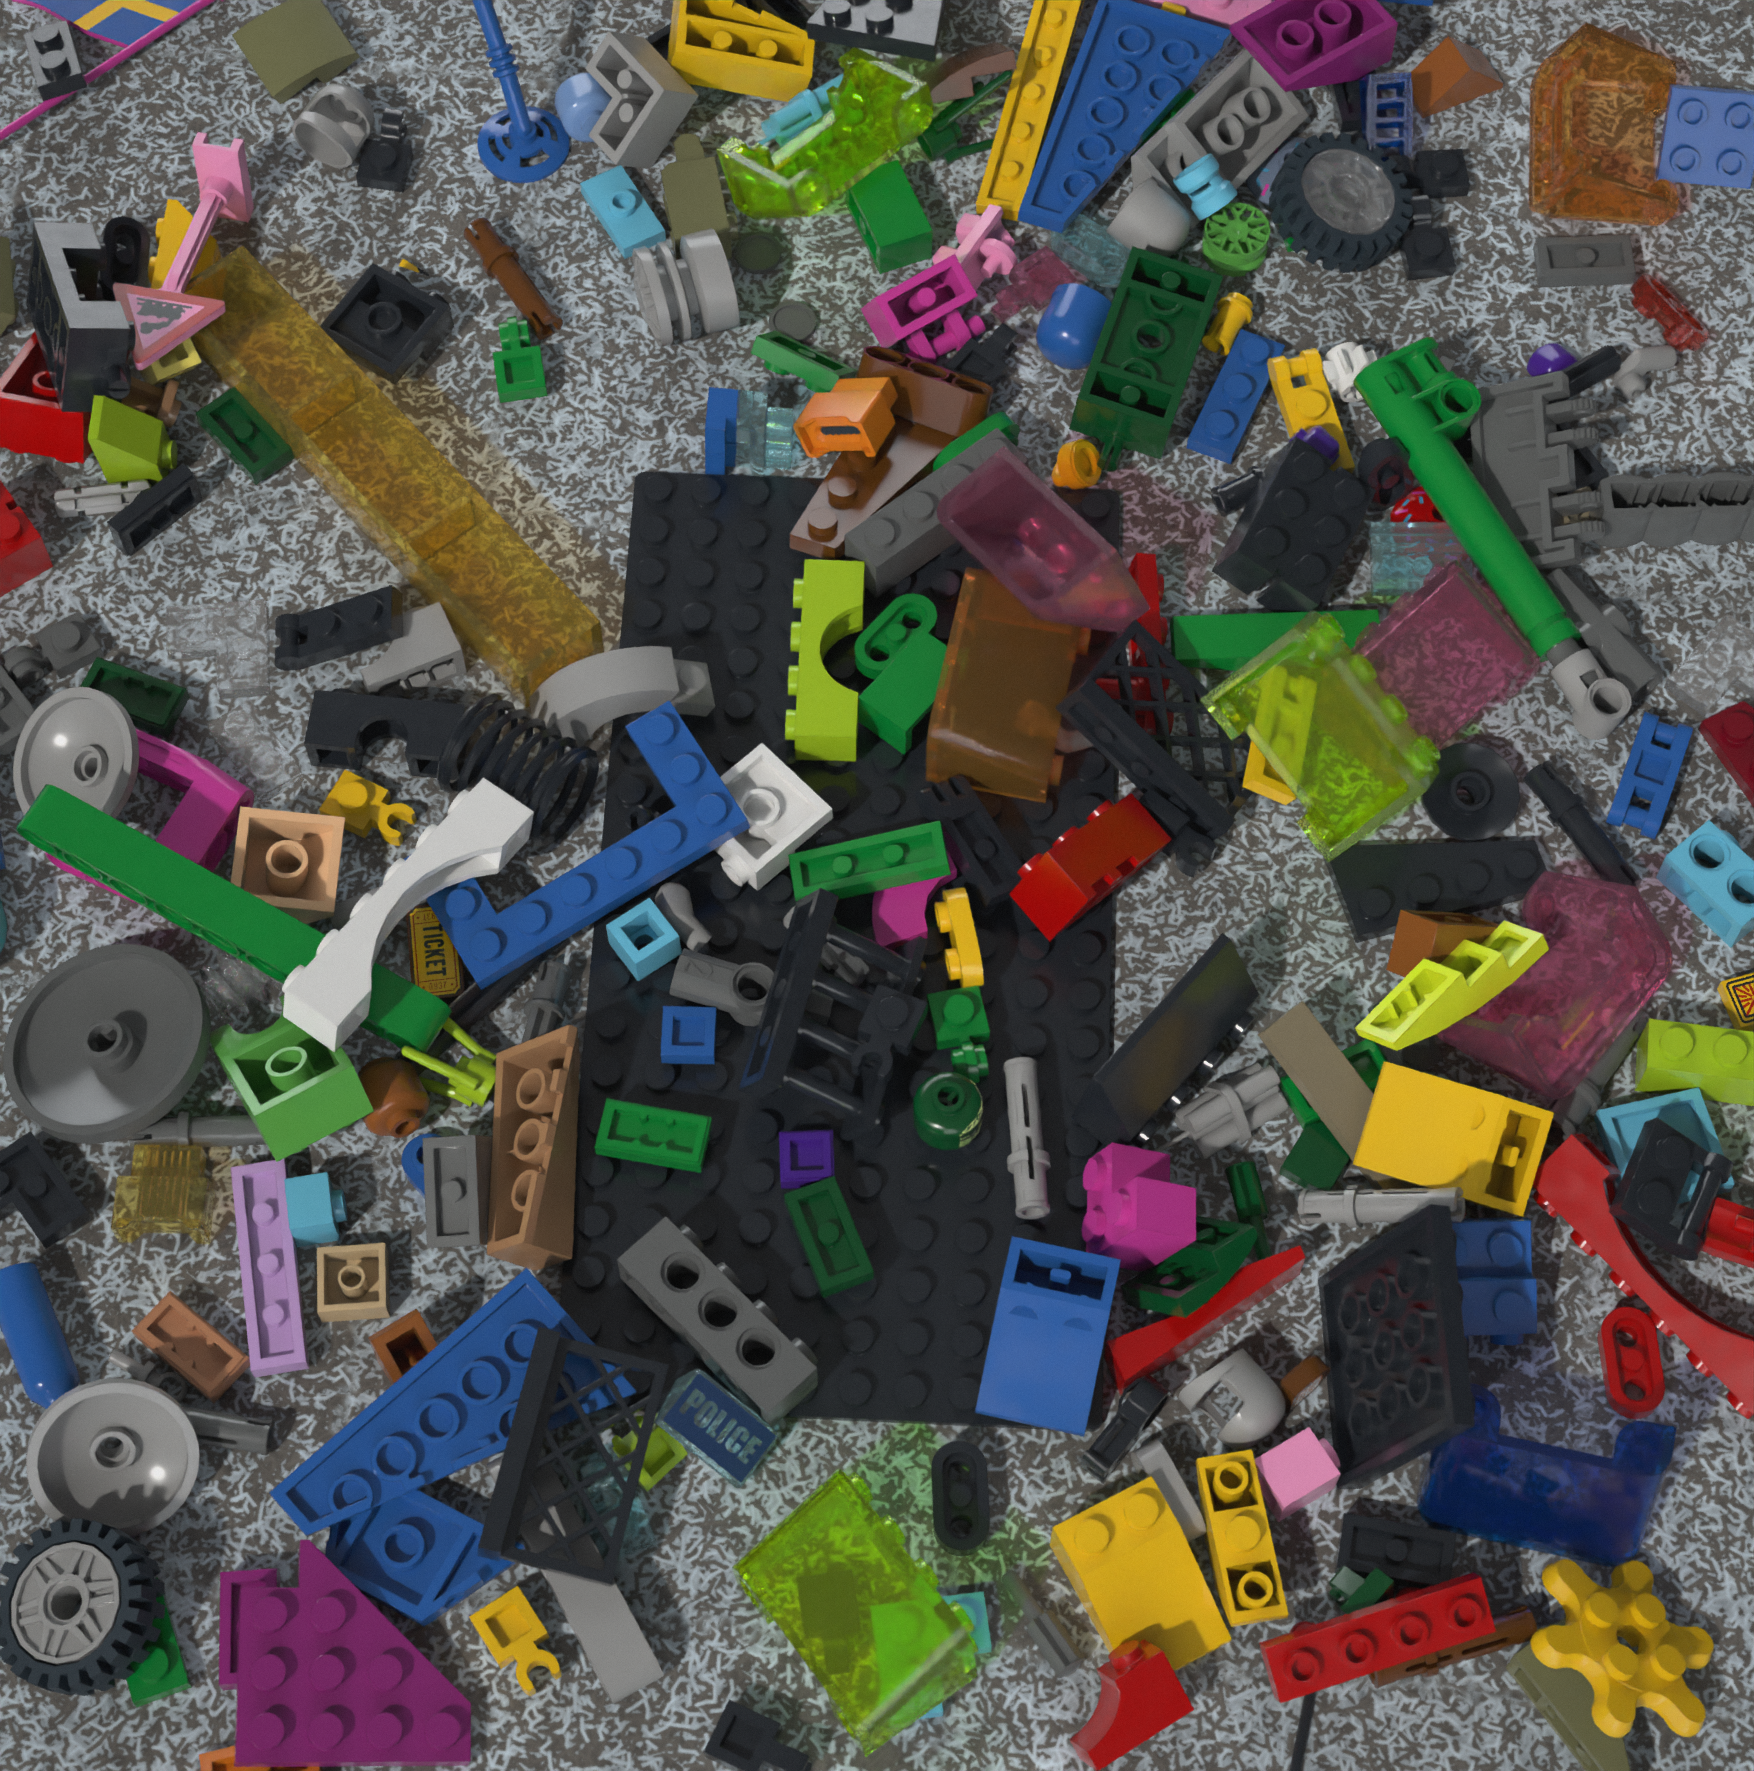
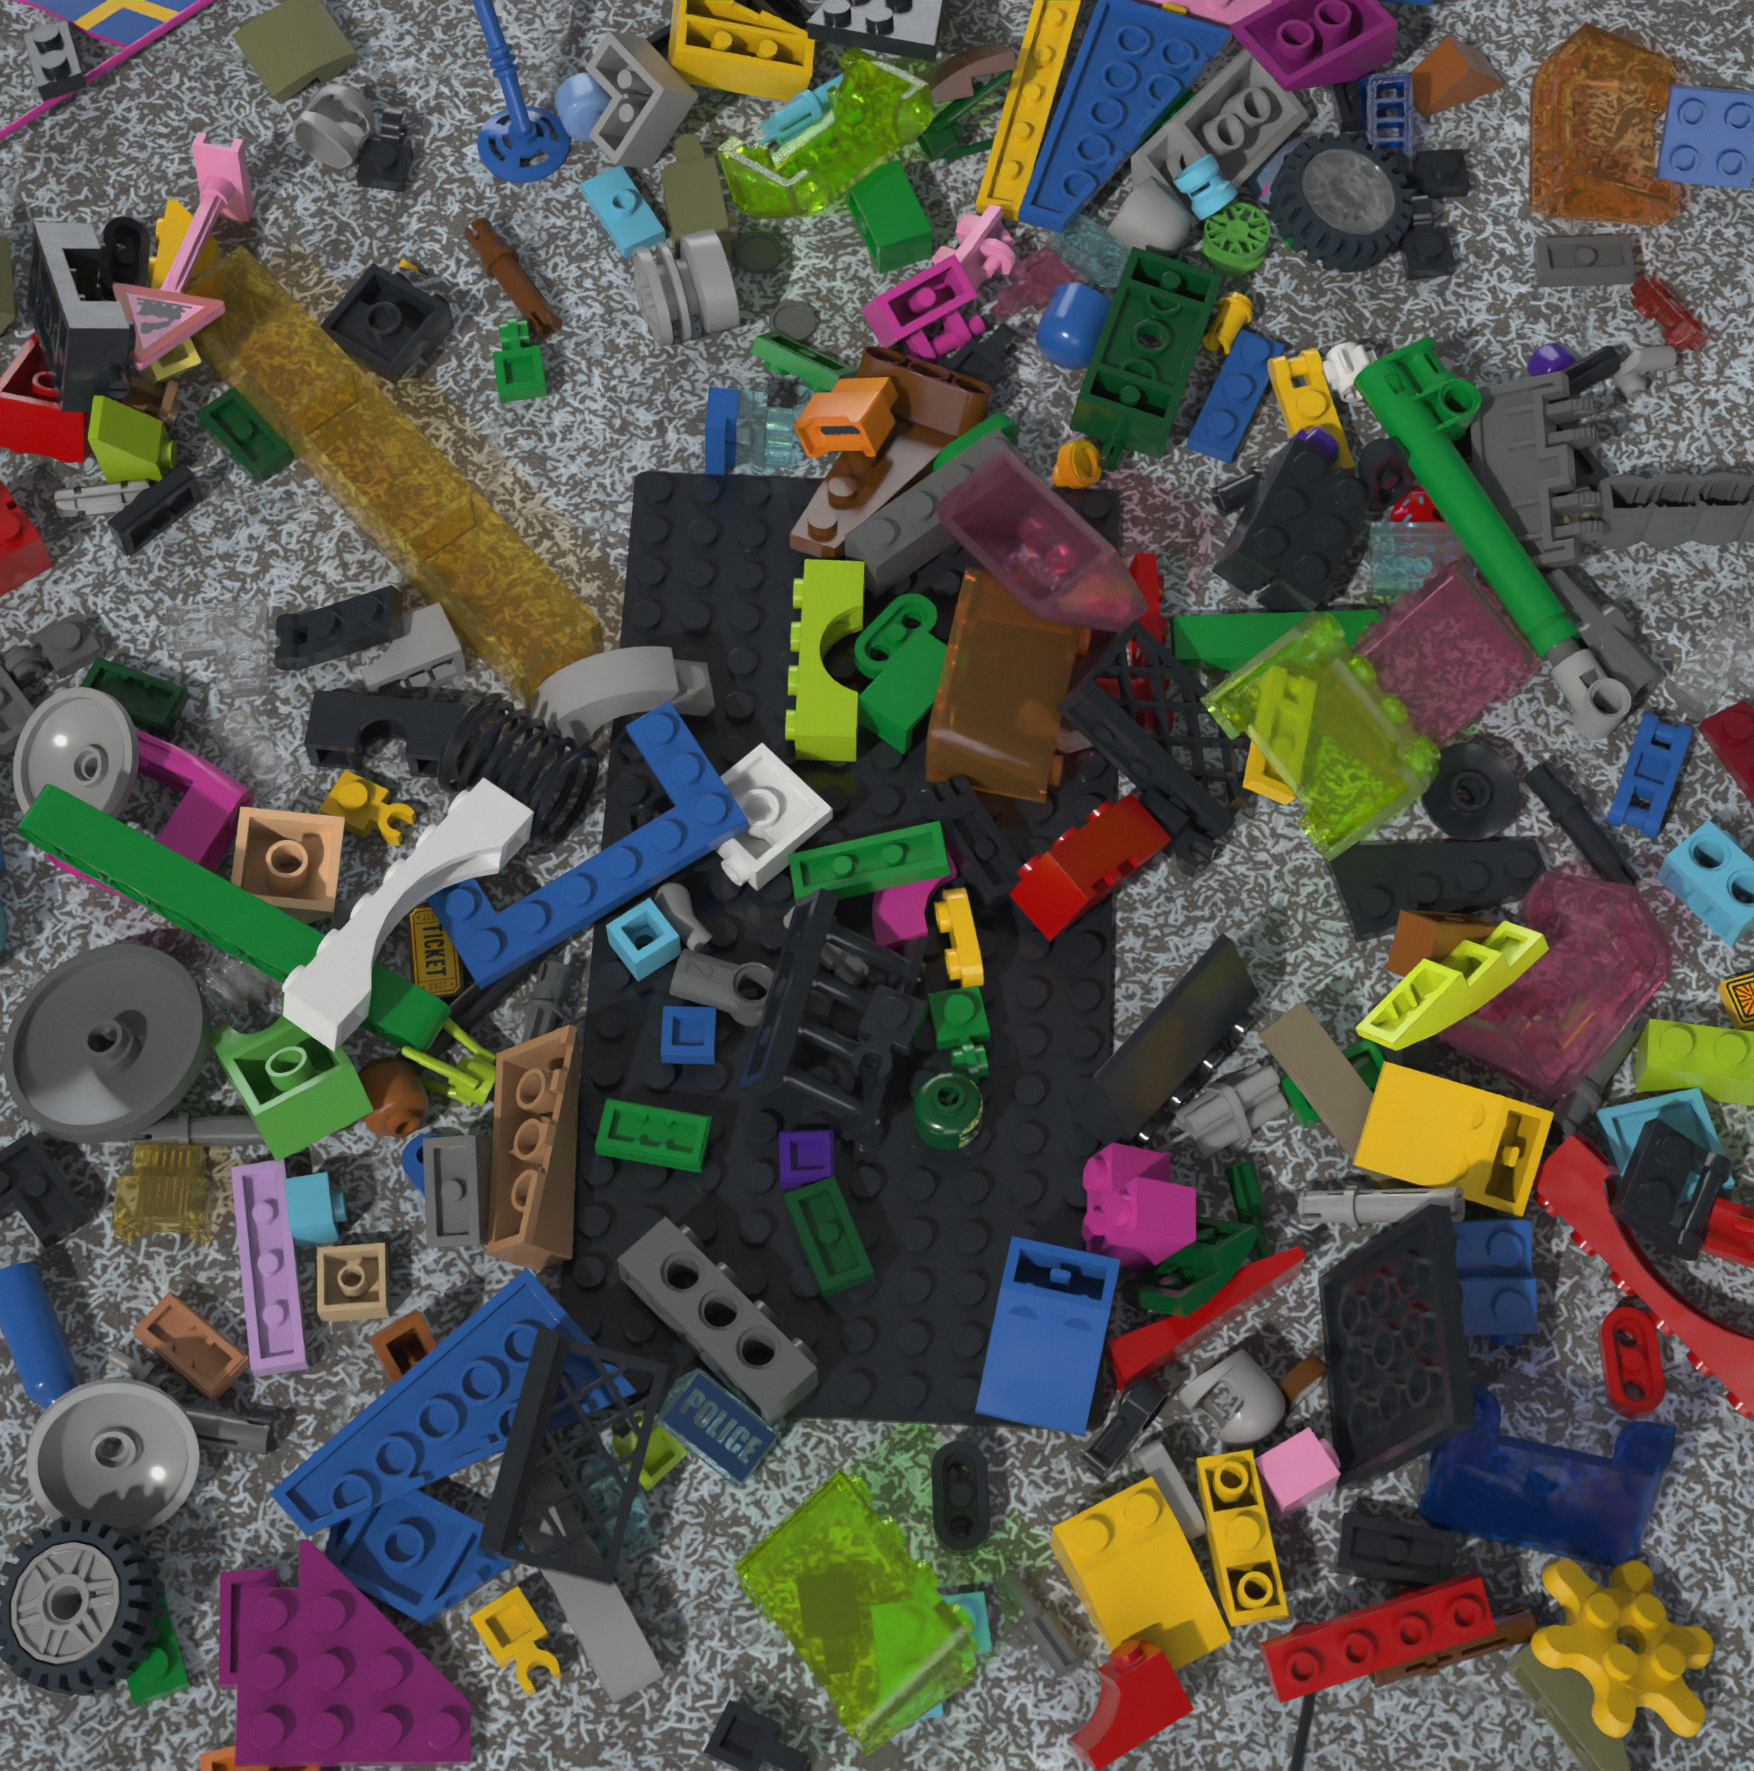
(1025, 1140): light grey pin -> none
(1315, 1159): dark green tile -> none
(1357, 1593): dark green tile -> none

